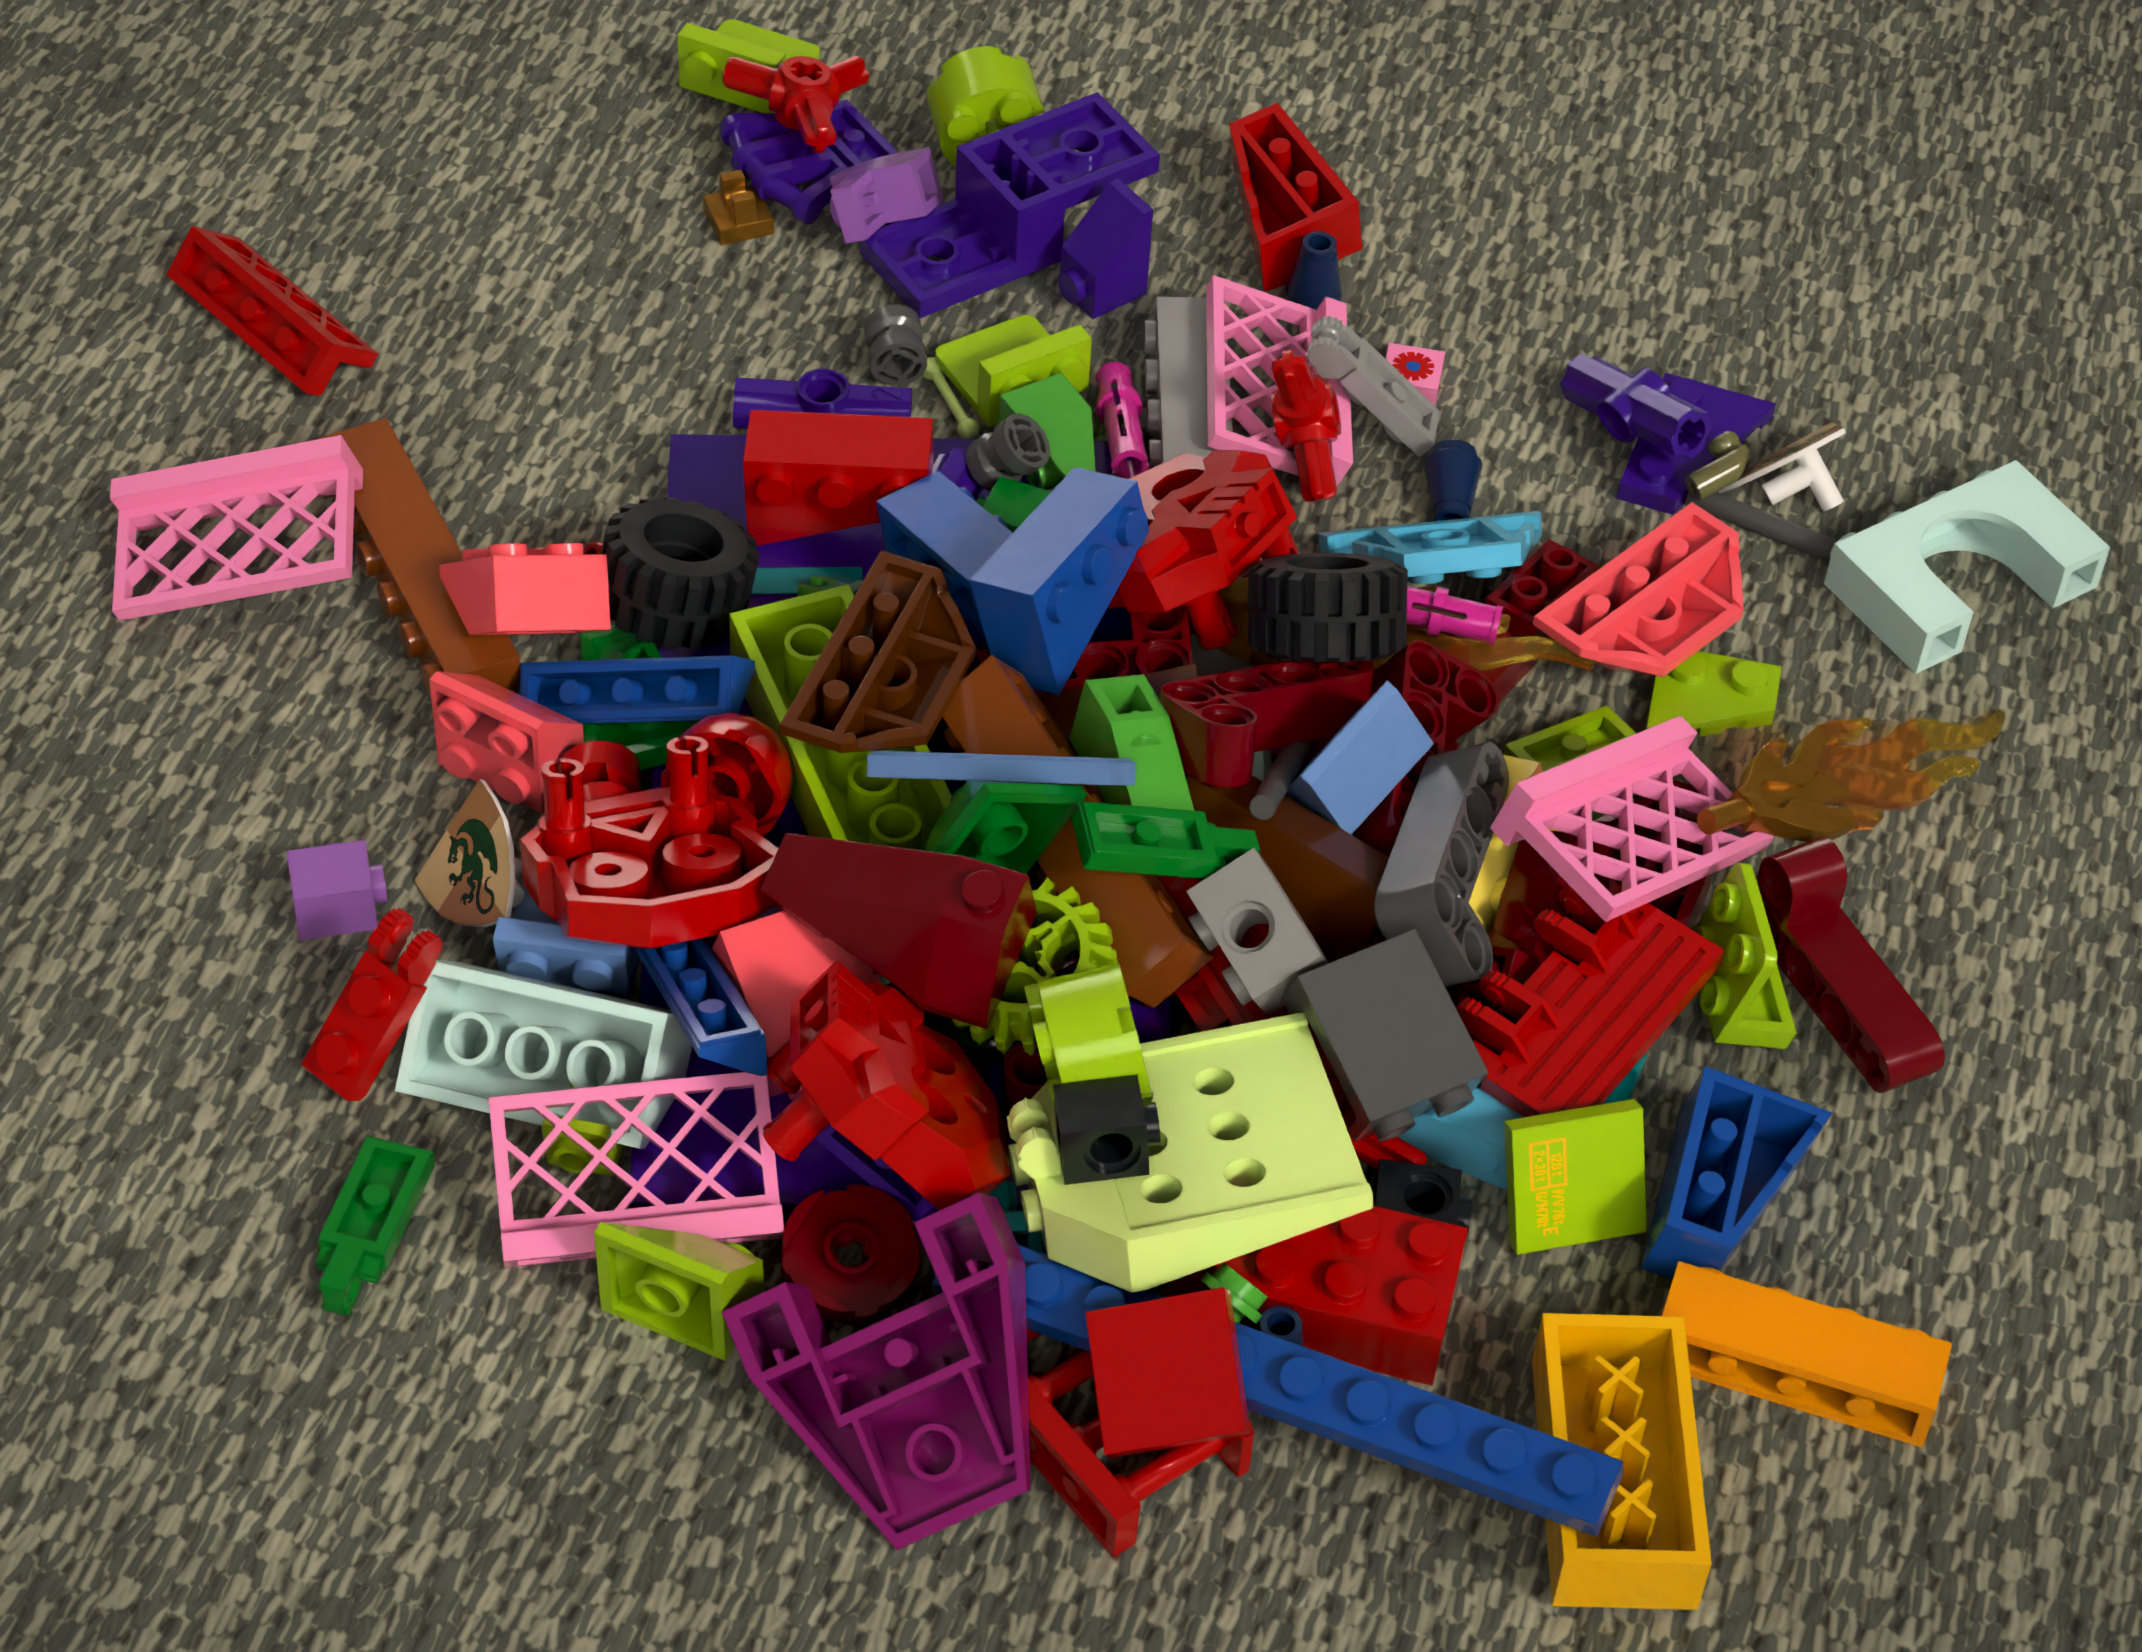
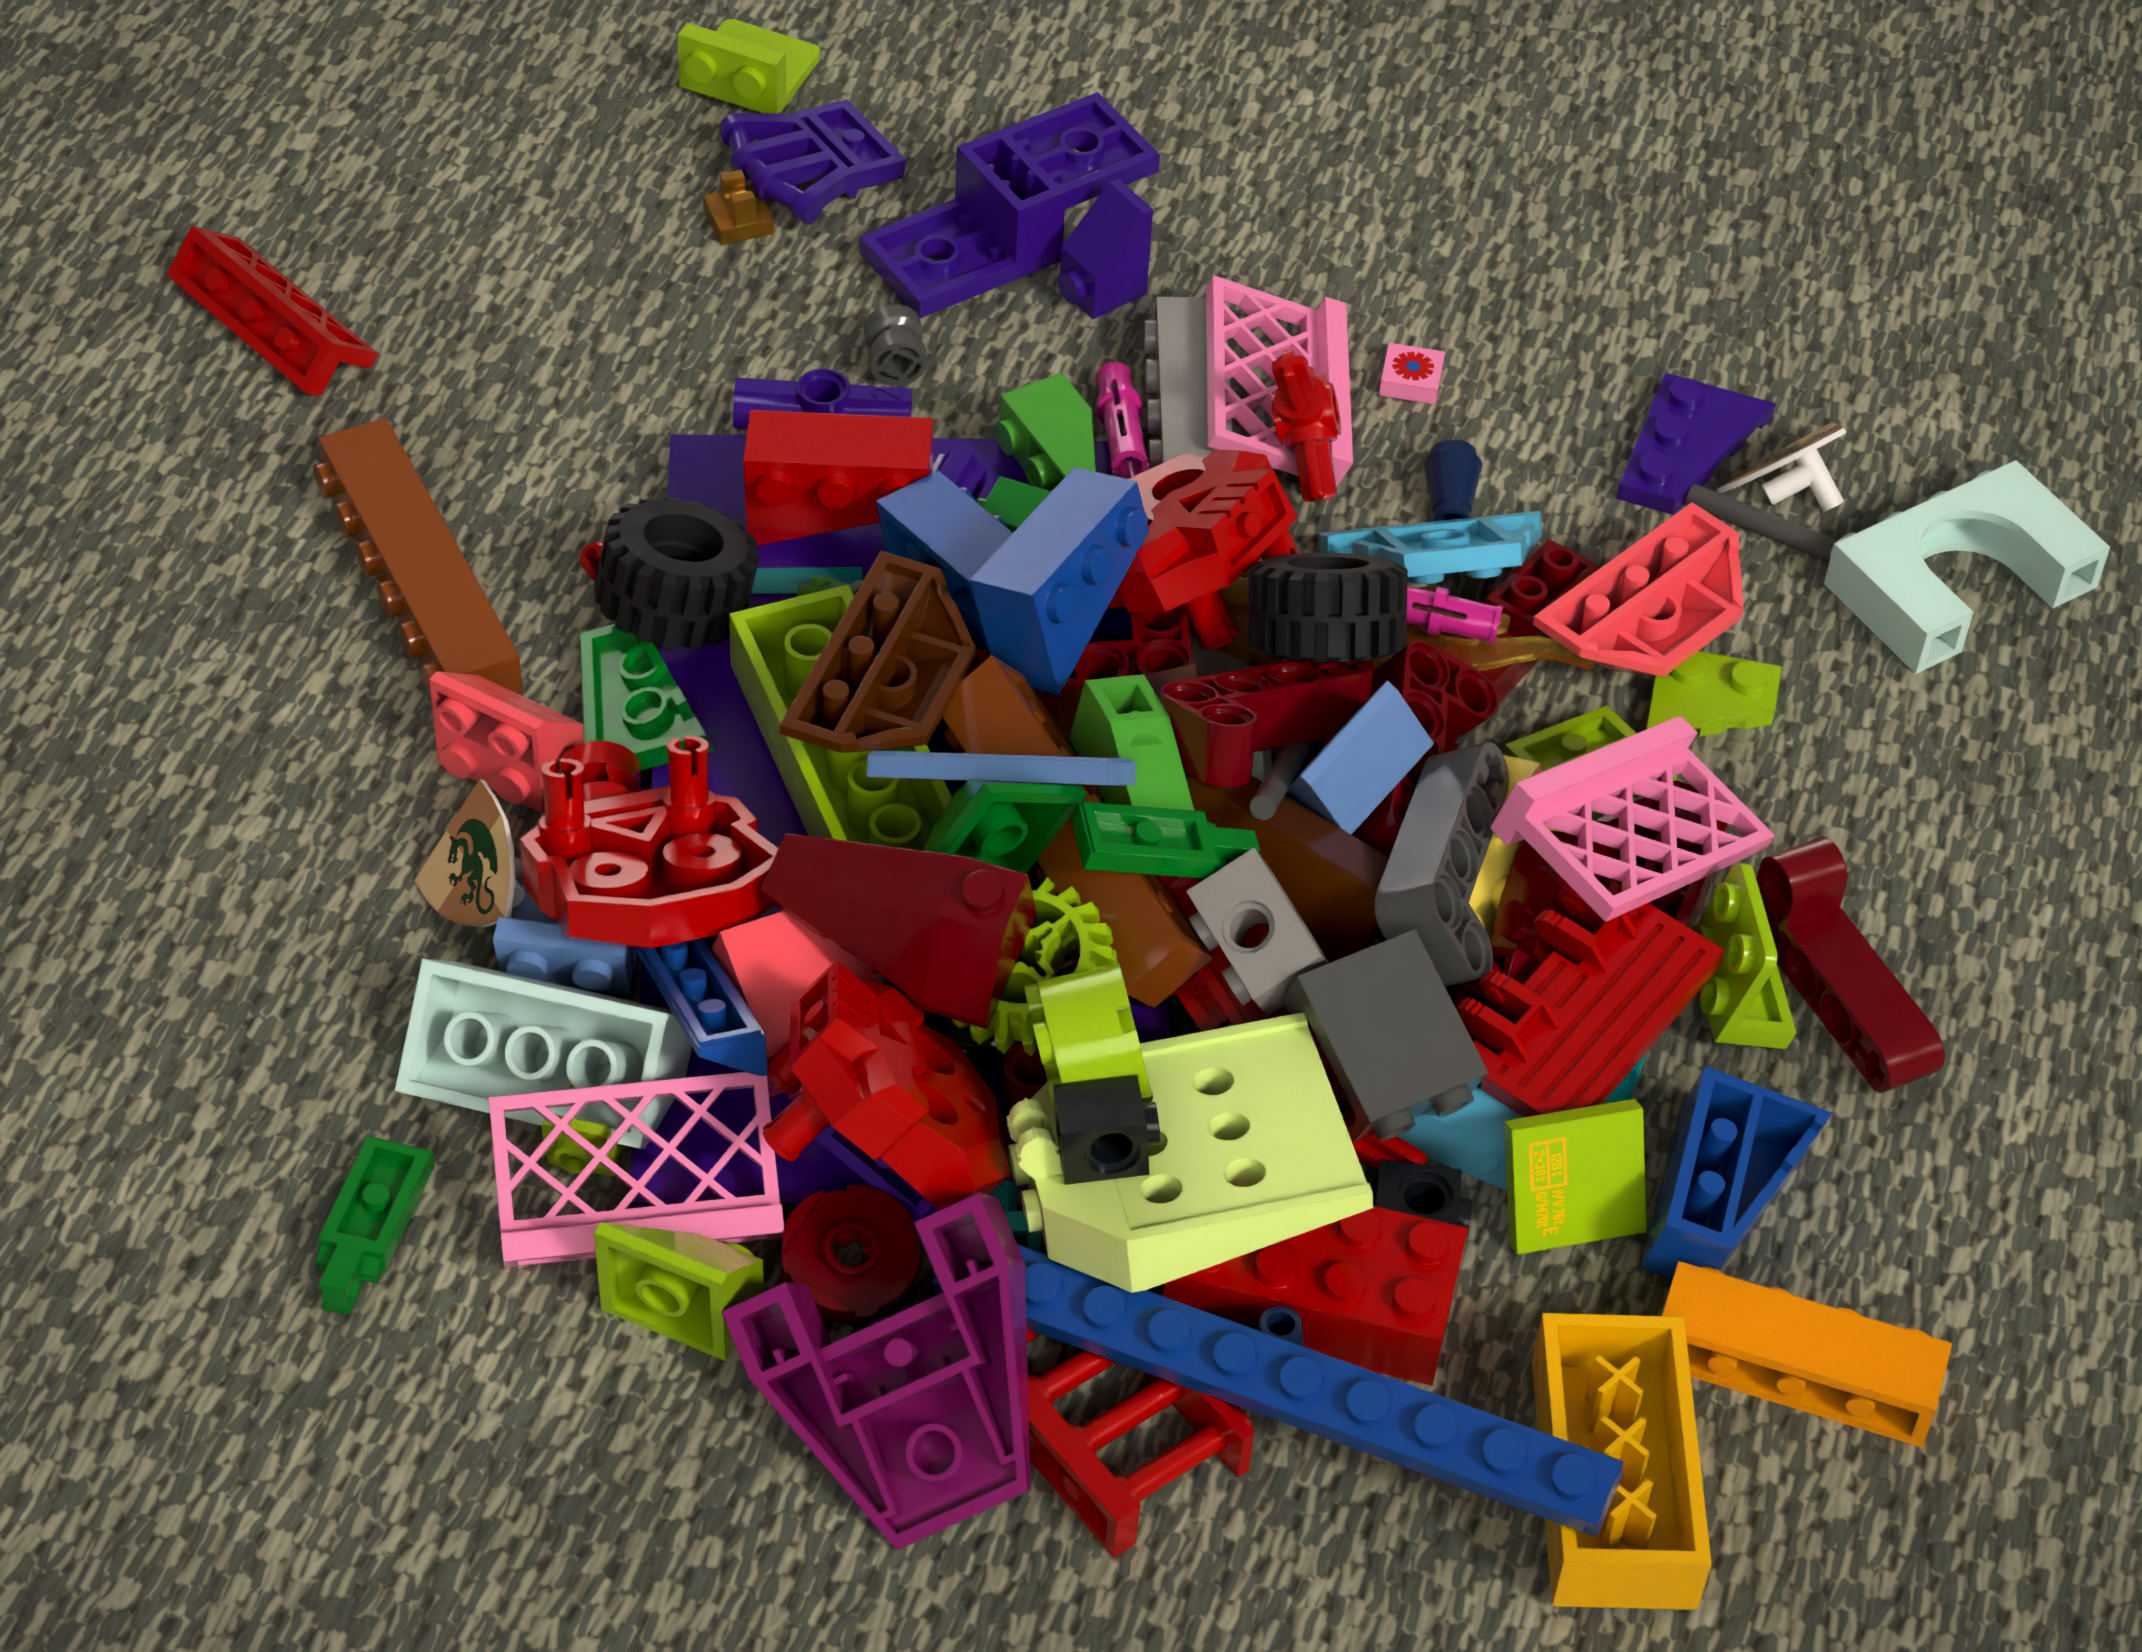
(234, 490): bright pink fence -> none
(335, 889): medium lavender brick -> none
(373, 1007): red hinge -> none
(529, 590): coral slope -> none
(639, 688): blue slope -> none
(745, 763): red cylinder -> none
(799, 91): red bush -> none
(884, 192): medium lavender brick -> none
(967, 427): yellowish green hinge -> none
(979, 96): lime brick -> none
(1013, 357): lime bracket -> none
(1014, 446): dark grey wheel -> none
(1167, 1372): red tile -> none
(1244, 1295): bright green plate -> none
(1288, 193): red wedge -> none
(1315, 271): dark blue cone -> none
(1373, 383): light grey hinge -> none
(1636, 405): dark purple piece -> none
(1723, 471): olive arm -> none
(1867, 777): piece -> none

